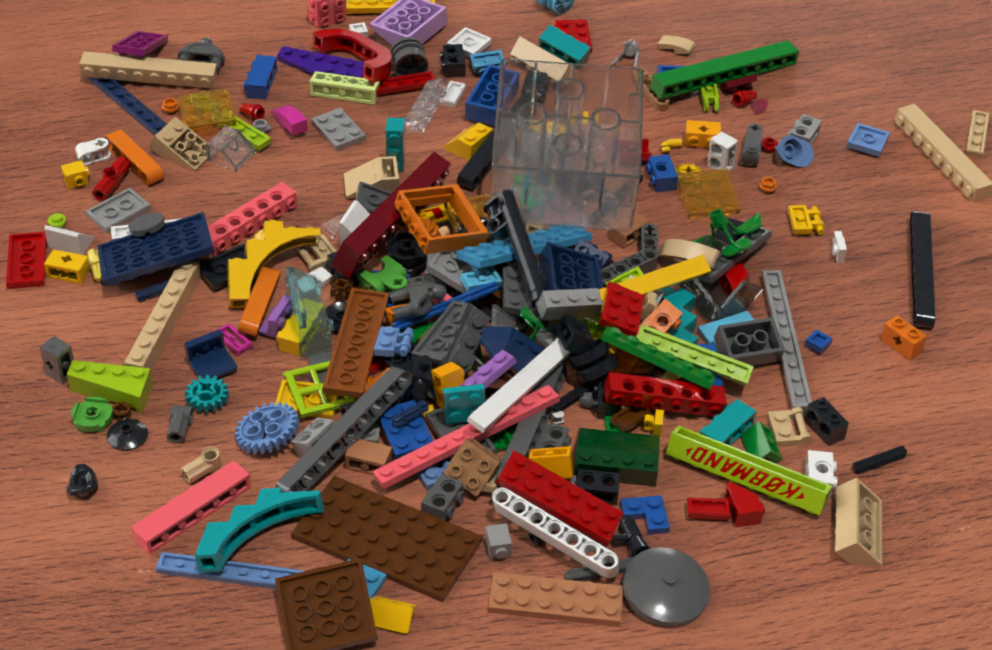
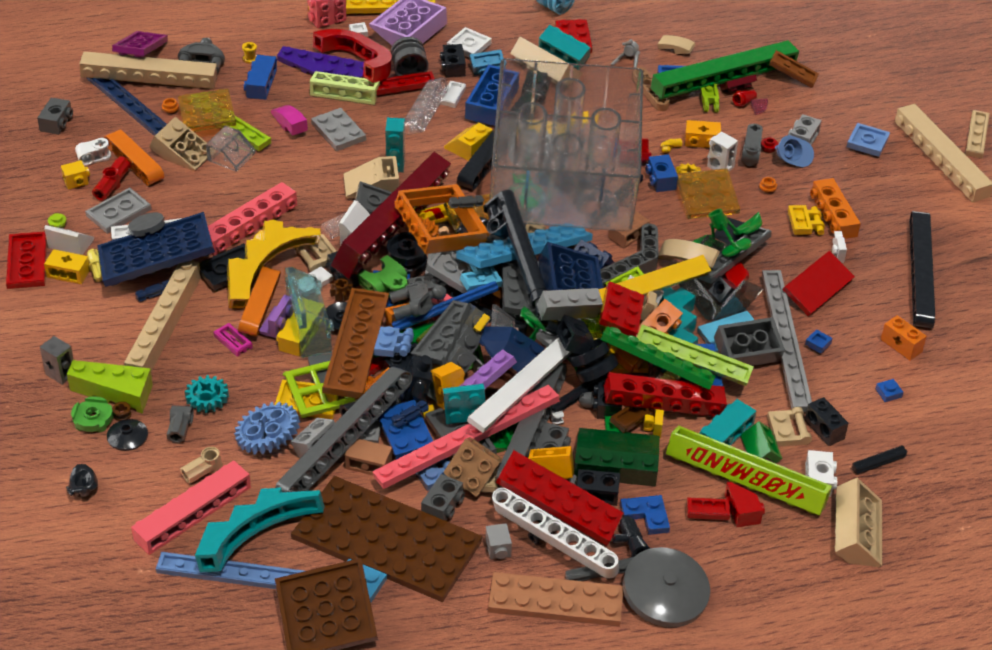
(55, 115): none -> dark grey brick
(209, 356): dark blue bracket -> none
(249, 52): none -> yellow bush
(254, 111): red cone -> none
(261, 125): light grey plate -> none
(392, 614): yellow panel -> none
(466, 201): none -> dark grey axle
(481, 323): none -> yellow tile
(722, 289): none -> black brick
(793, 69): none -> dark orange tile
(818, 283): none -> red tile
(835, 208): none -> orange brick
(889, 390): none -> blue plate

